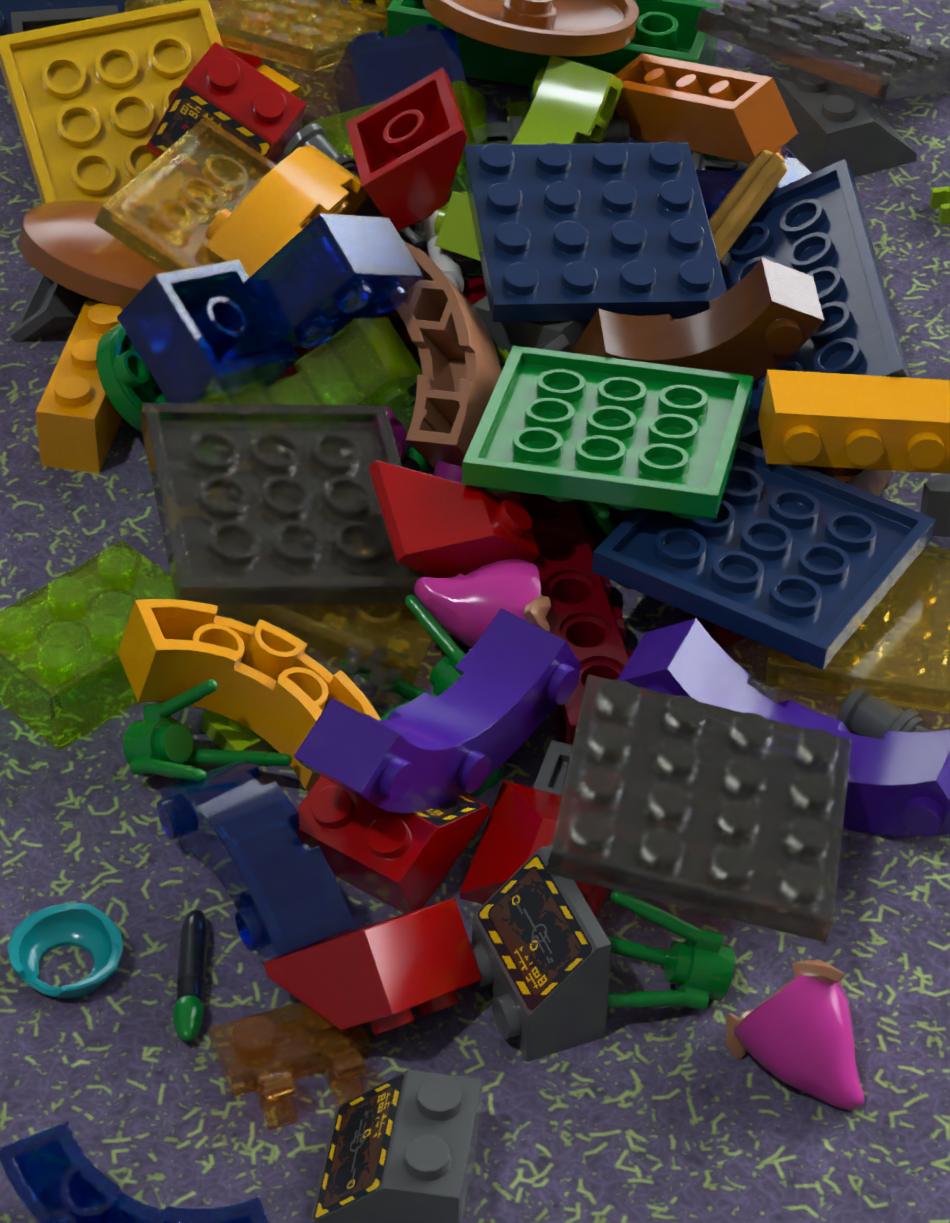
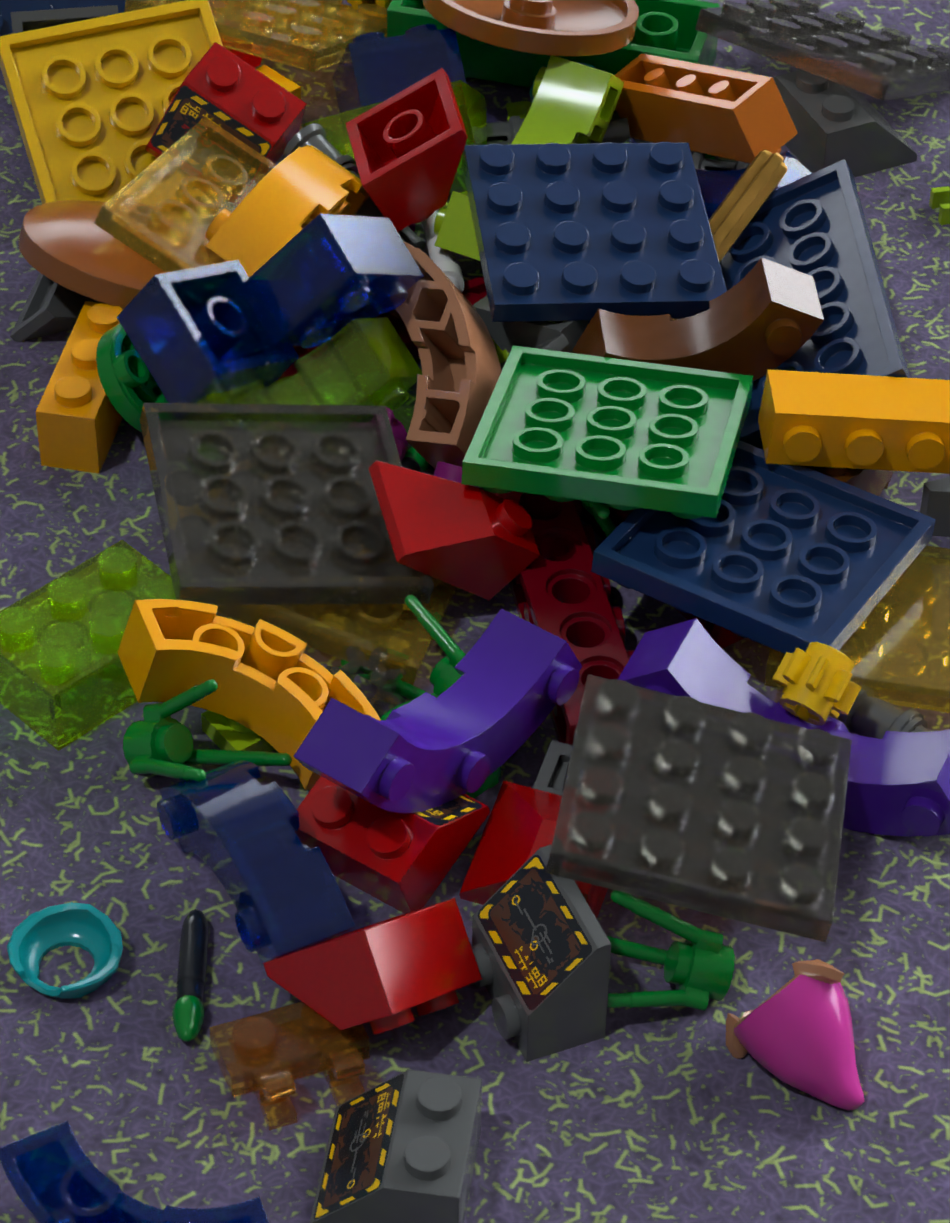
(472, 601): dark pink hat -> none
(817, 683): none -> yellow gear

